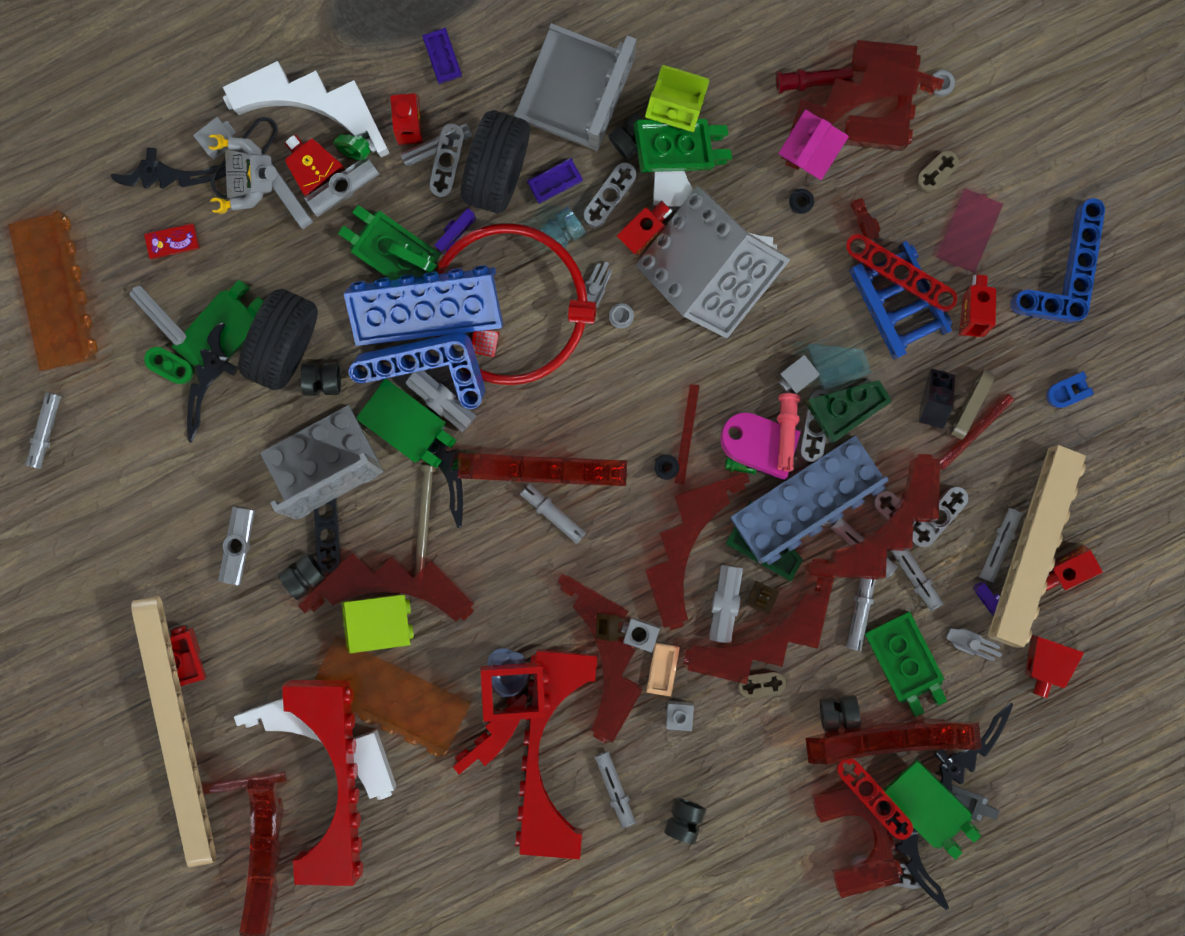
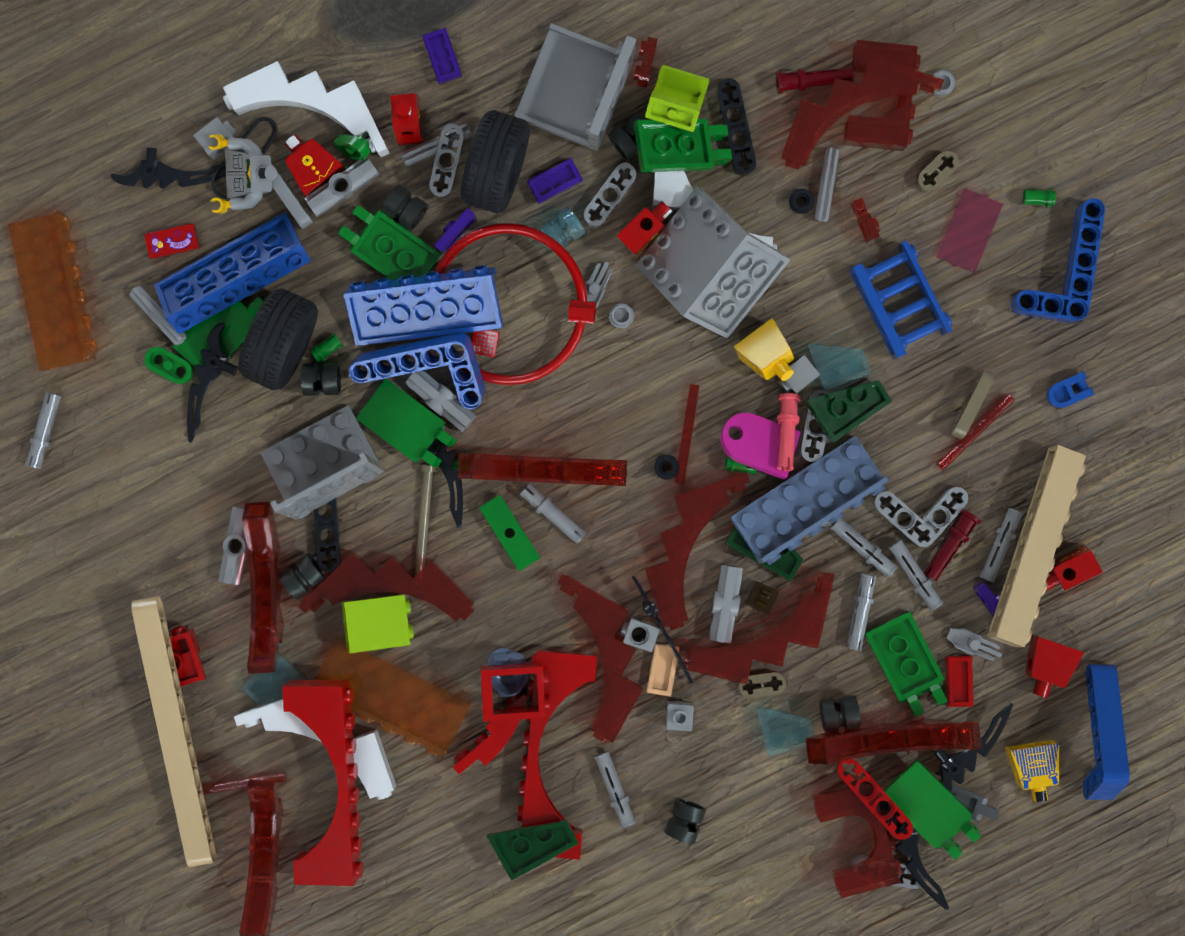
(231, 273): none -> blue bracket
(265, 587): none -> clear red arch
(268, 686): none -> clear light blue wing
(326, 348): none -> green pin
(402, 206): none -> pearl dark grey wheel
(402, 251): green plate -> none
(500, 519): none -> green tile
(531, 845): none -> dark green wing
(608, 627): dark brown tile -> none
(643, 72): none -> clear red plate
(651, 610): none -> black piece
(739, 126): none -> black beam
(766, 352): none -> yellow torso
(783, 731): none -> clear light blue wing
(813, 144): dark pink bracket -> none
(826, 184): none -> light grey axle
(869, 557): clear red arch -> none
(894, 262): red beam -> none
(937, 398): black slope -> none
(958, 535): none -> dark red pin
(959, 681): none -> red tile
(978, 308): red torso -> none
(1035, 766): none -> yellow torso
(1039, 197): none -> green pin
(1108, 734): none -> blue beam

